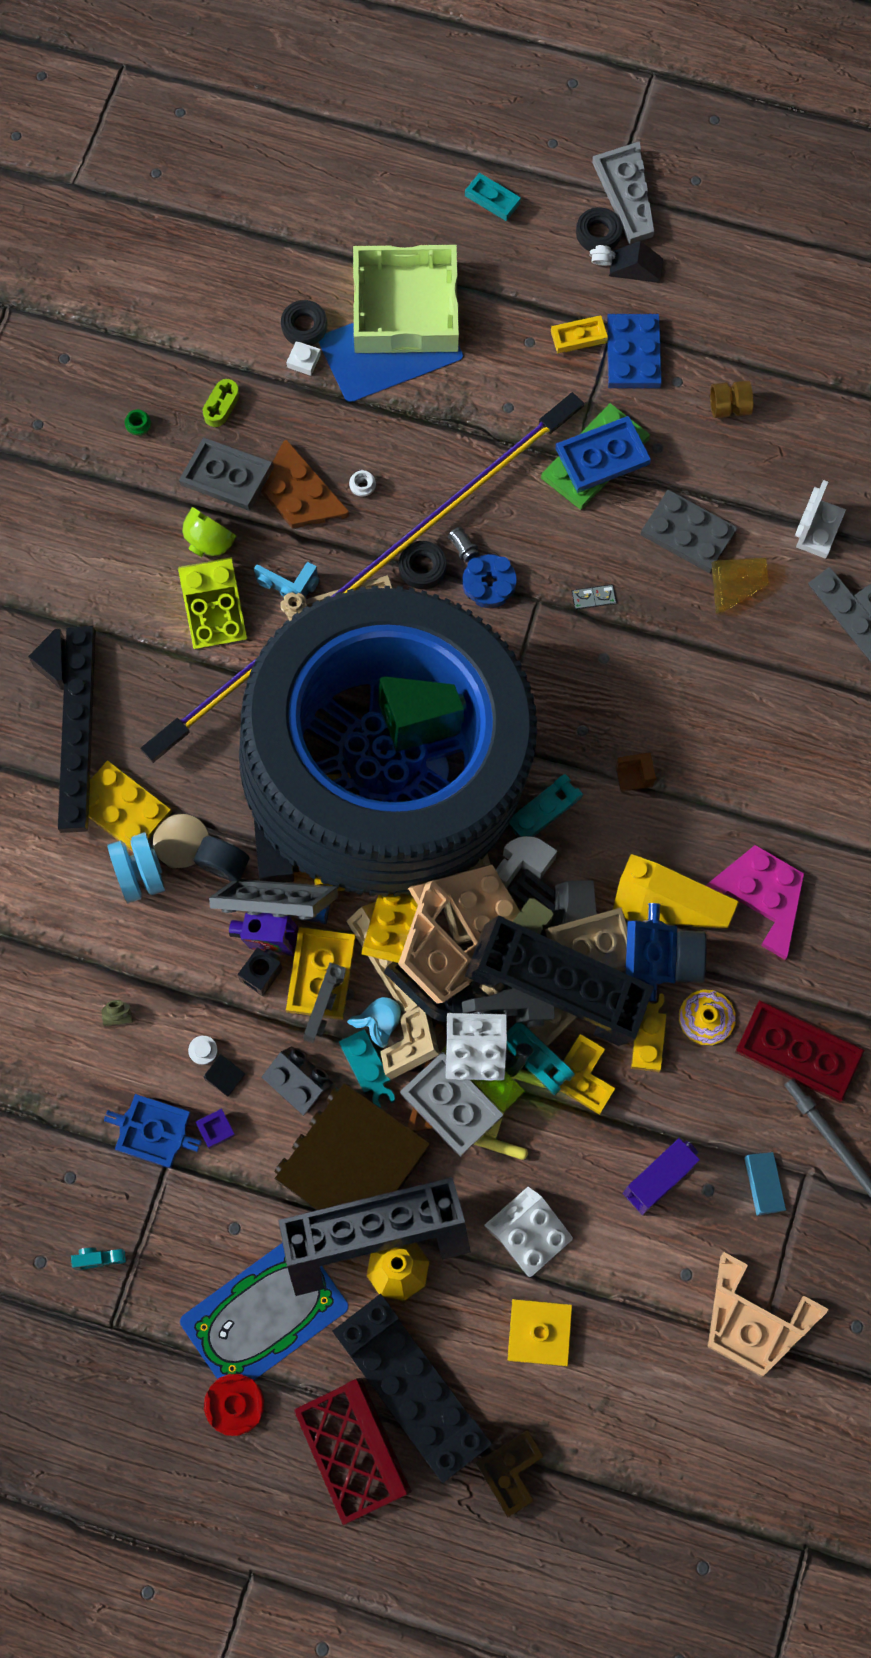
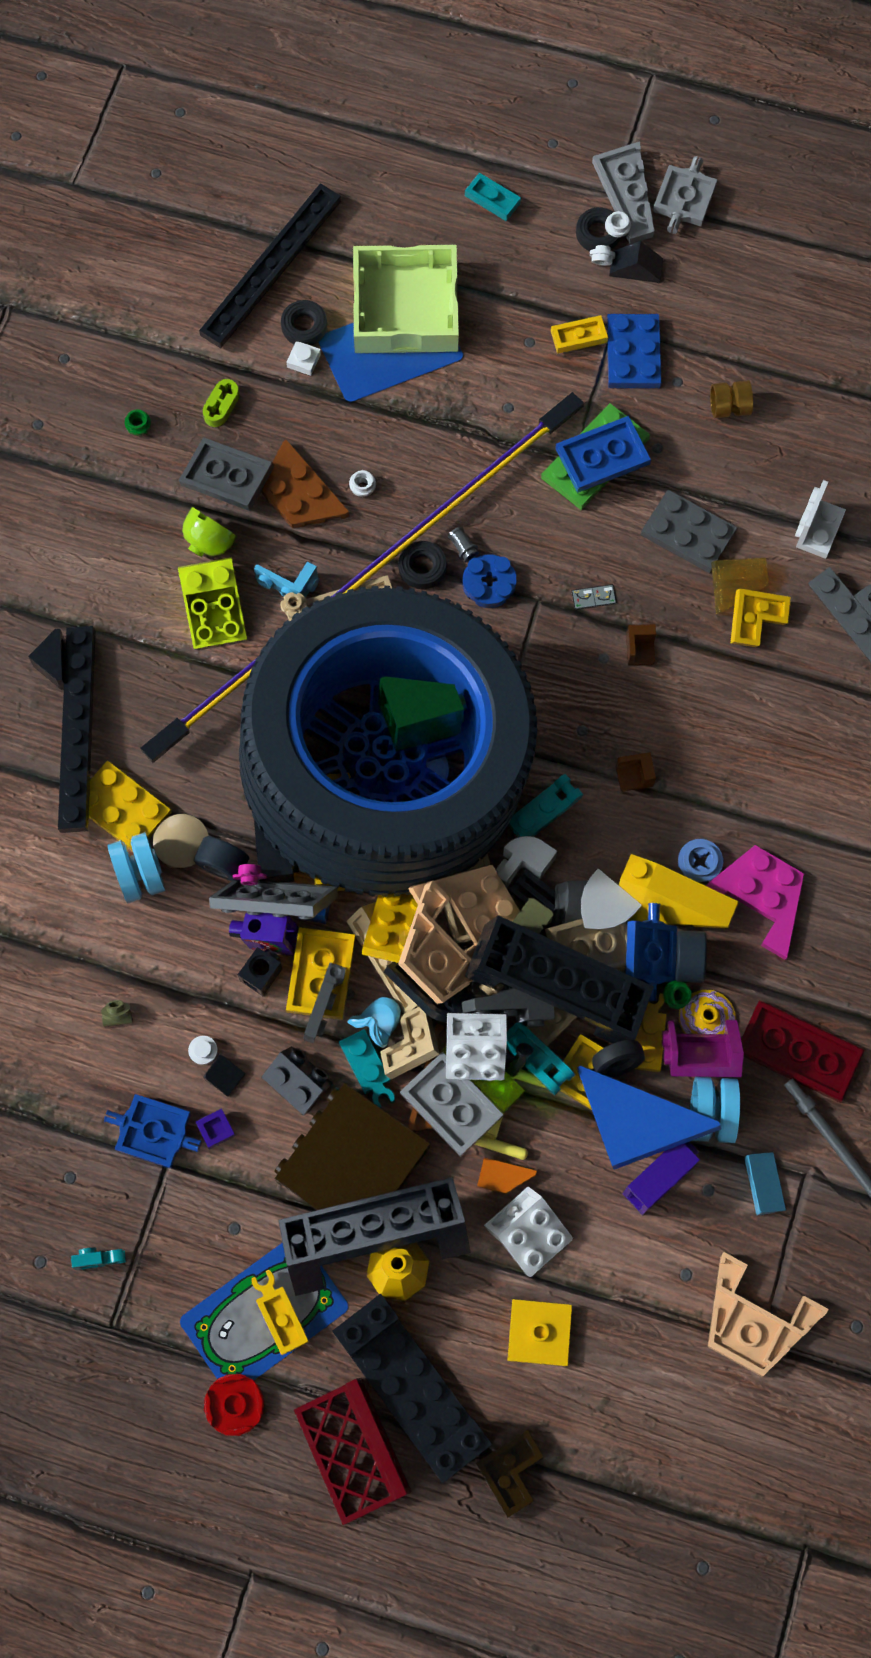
(249, 874): none -> dark pink plate
(270, 266): none -> black plate
(280, 1316): none -> yellow plate
(502, 1177): none -> orange tile
(605, 903): none -> white sticker
(618, 224): none -> white plate
(618, 1058): none -> black tyre
(637, 1122): none -> blue tile
(641, 644): none -> reddish brown panel
(683, 997): none -> green plate
(685, 195): none -> light grey plate
(700, 848): none -> medium blue gear
(704, 1053): none -> magenta panel
(720, 1107): none -> medium azure wheel
(751, 610): none -> yellow plate

